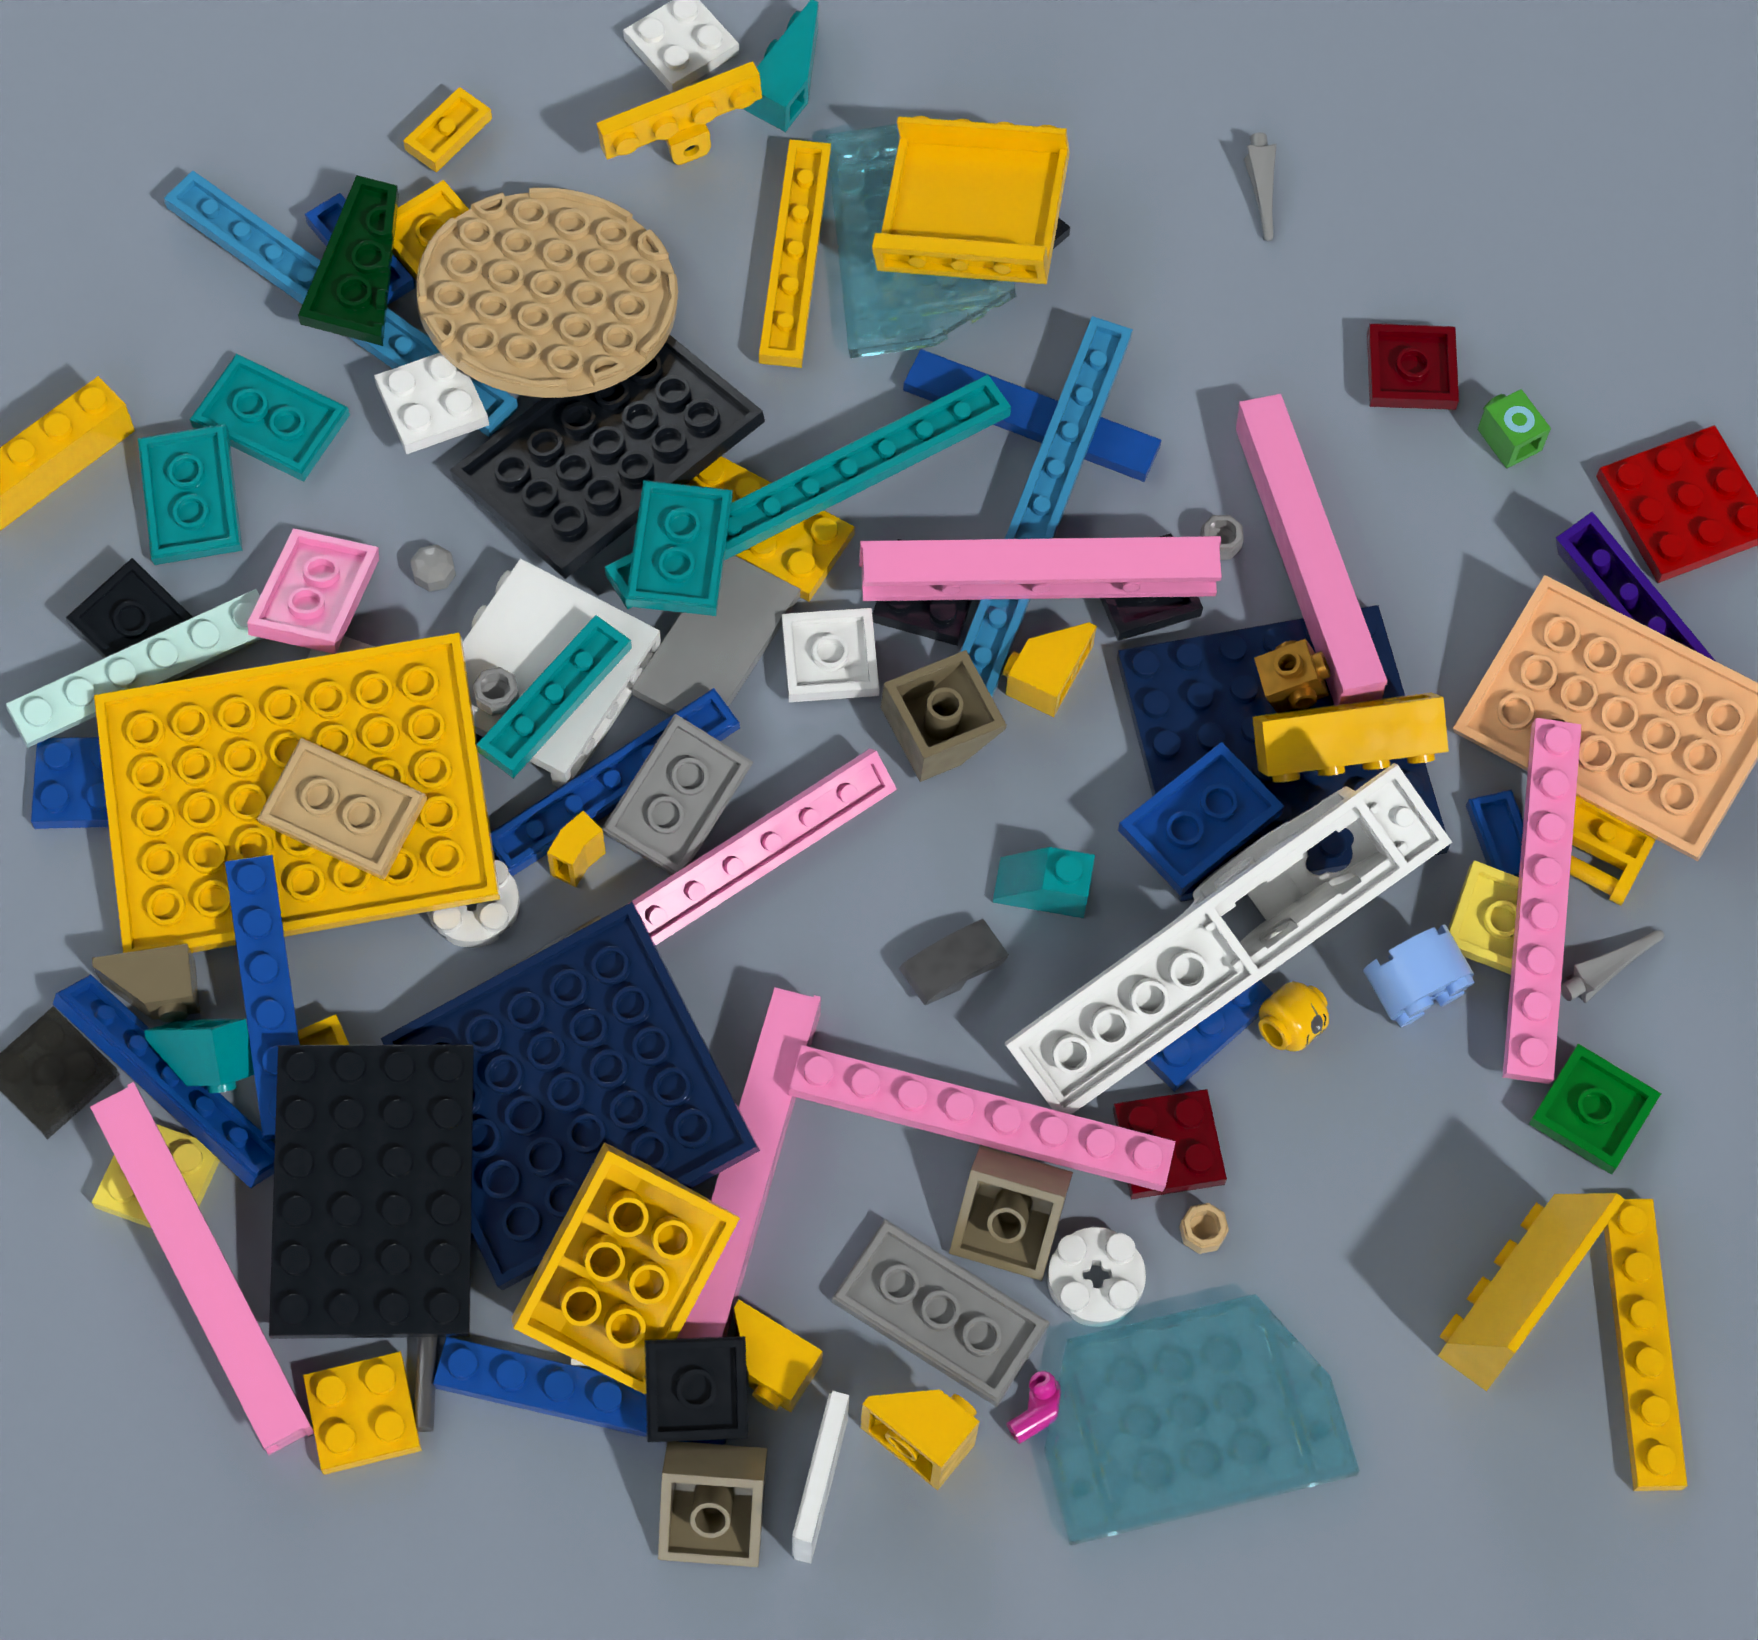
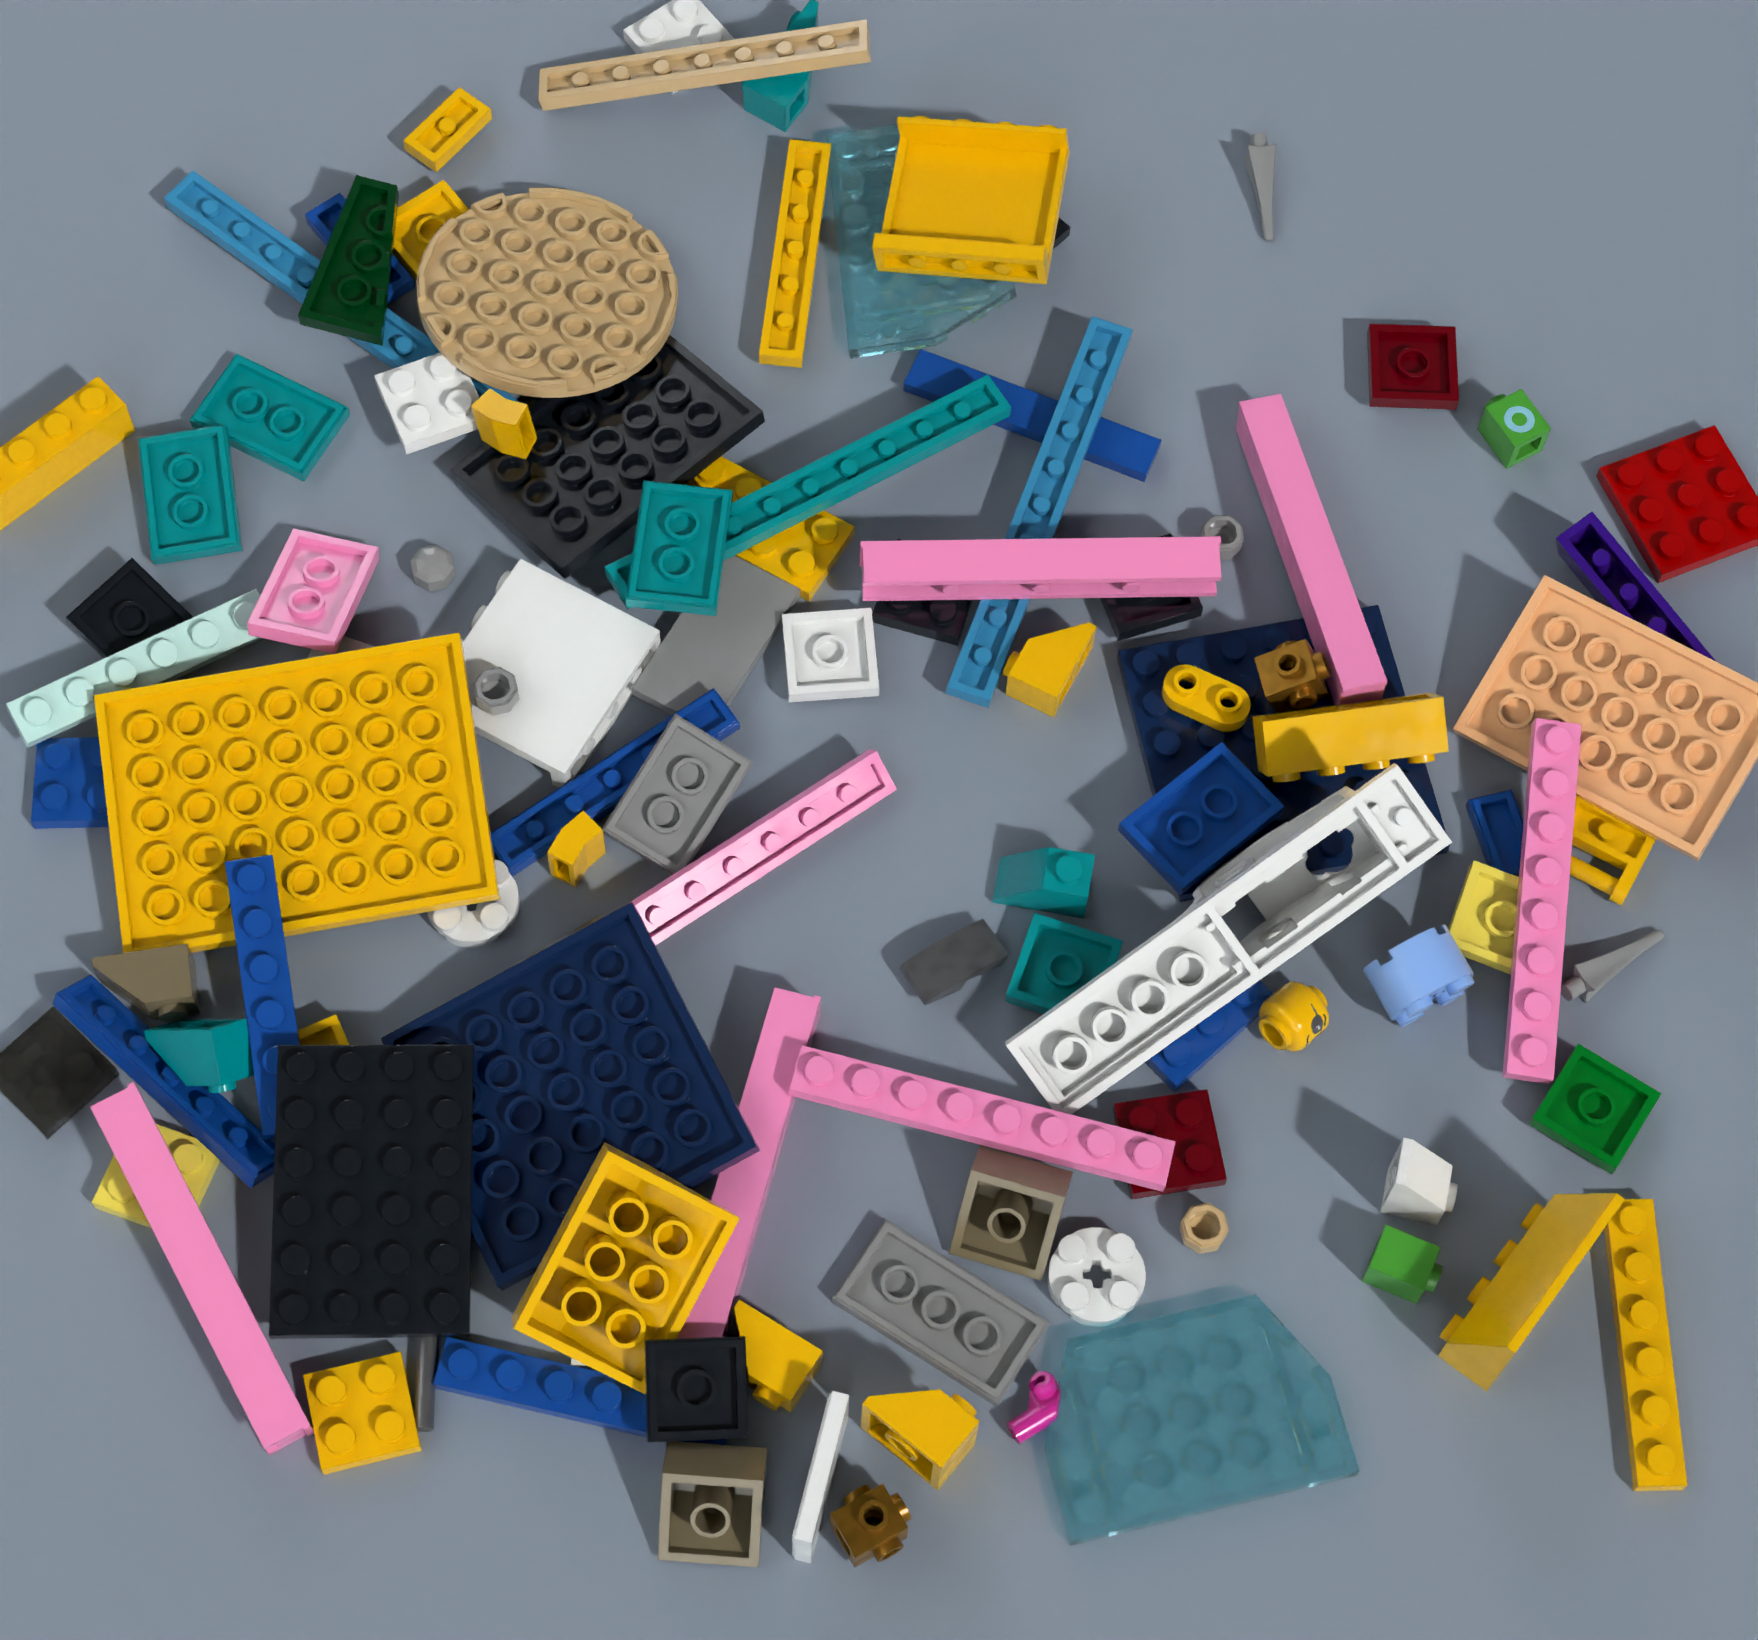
(342, 808): tan tile -> none
(504, 424): none -> yellow piece
(554, 696): teal plate -> none
(681, 116): yellow plate -> none
(705, 65): none -> tan plate
(868, 1541): none -> pearl gold brick
(941, 714): dark tan slope -> none
(1058, 962): none -> teal plate
(1204, 699): none -> yellow plate
(1403, 1265): none -> bright green brick
(1418, 1184): none -> white slope

